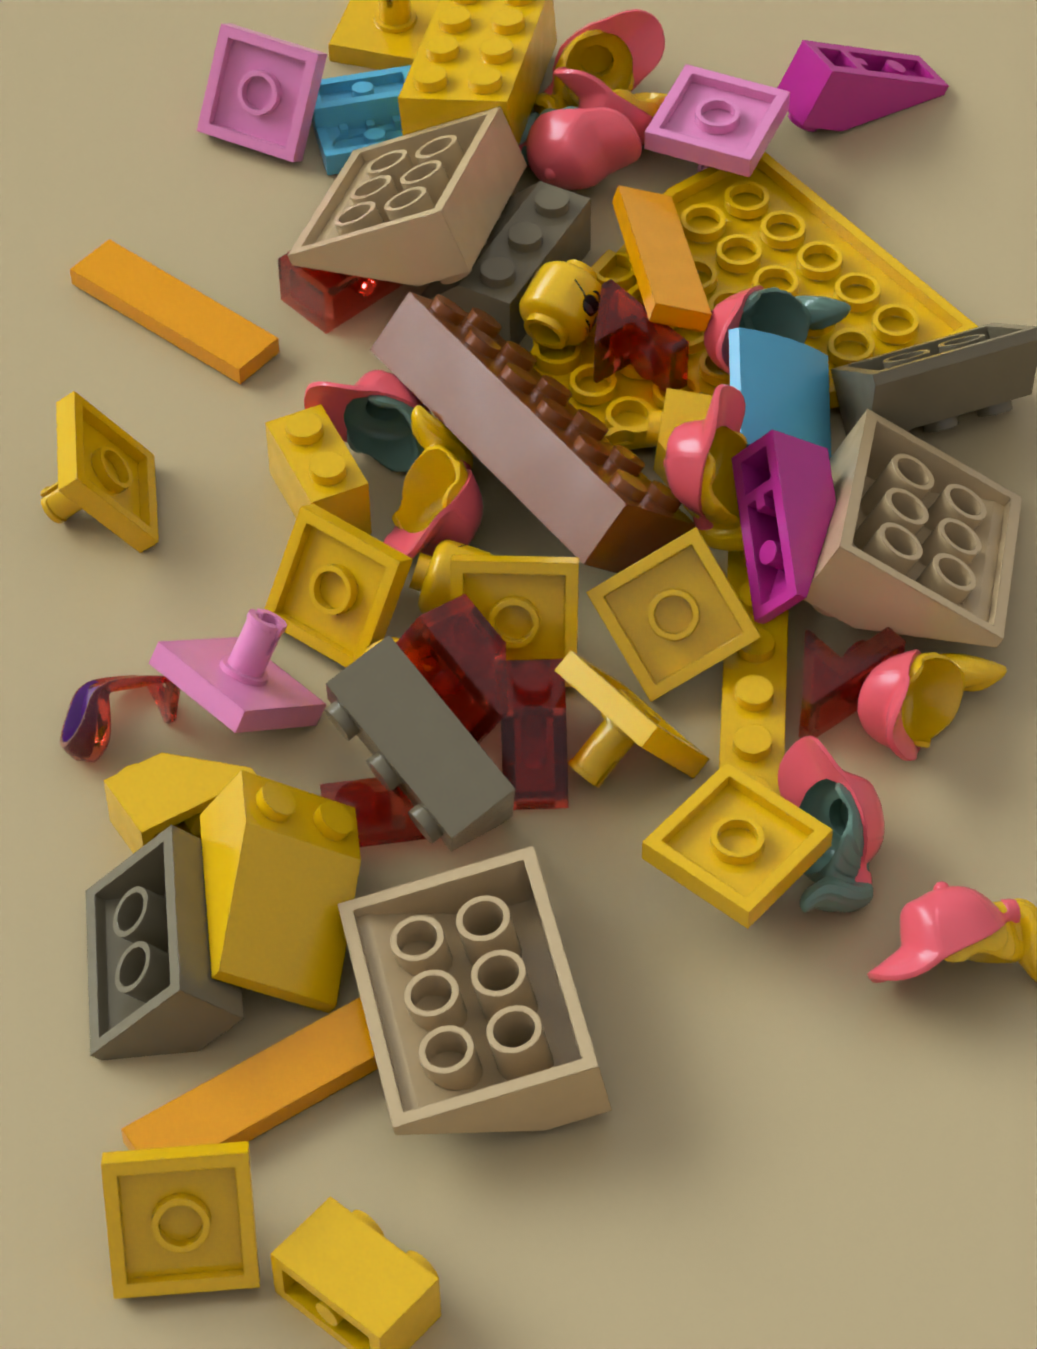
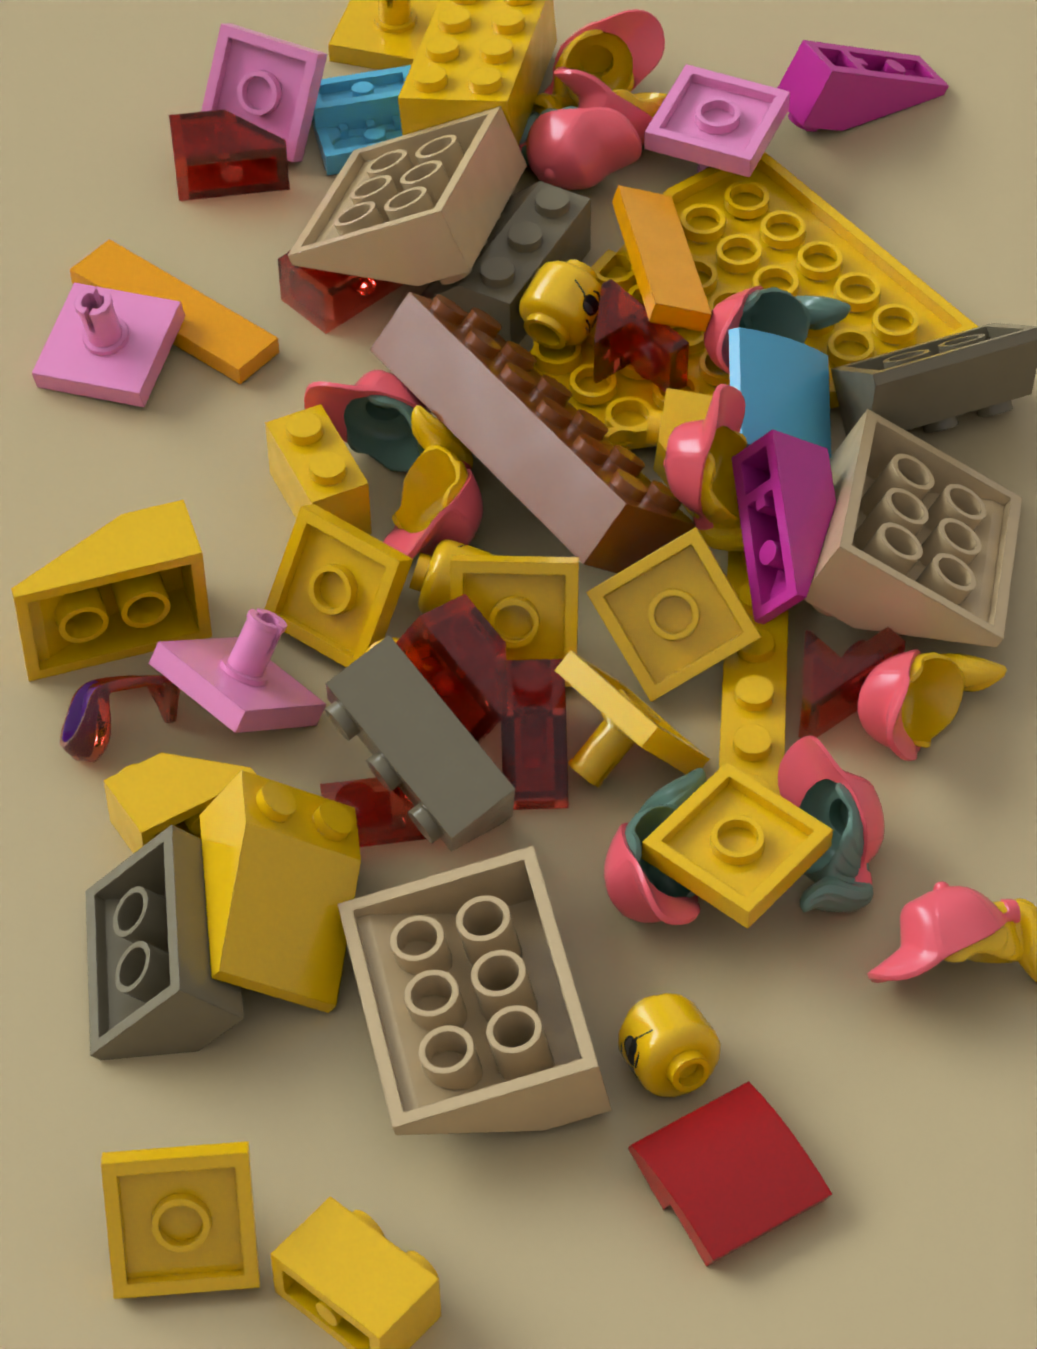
(102, 474): yellow tile -> none
(108, 344): none -> bright pink tile
(115, 594): none -> yellow slope
(225, 156): none -> clear red slope
(264, 1087): light orange tile -> none
(634, 884): none -> hair
(667, 1041): none -> yellow head
(730, 1172): none -> red slope

